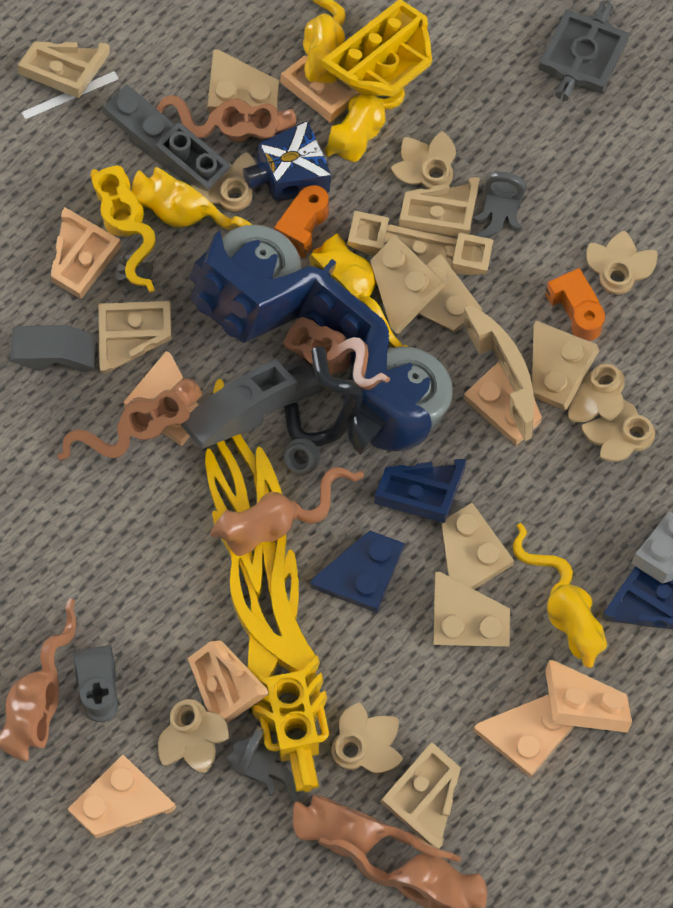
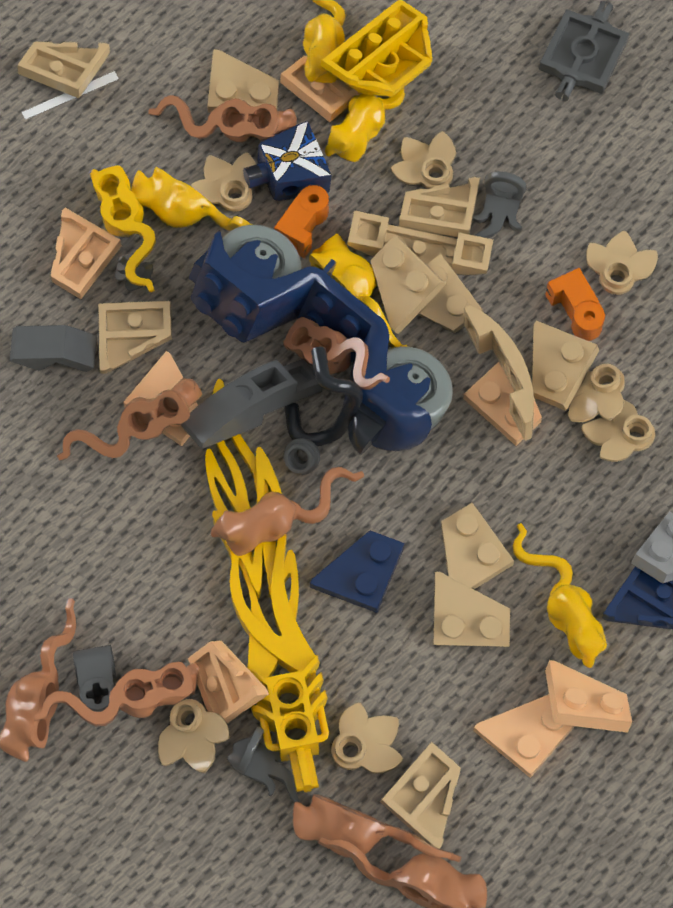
(119, 800): light nougat wing -> none
(134, 694): none -> nougat animal
(164, 141): dark grey slope -> none
(421, 488): dark blue wing -> none

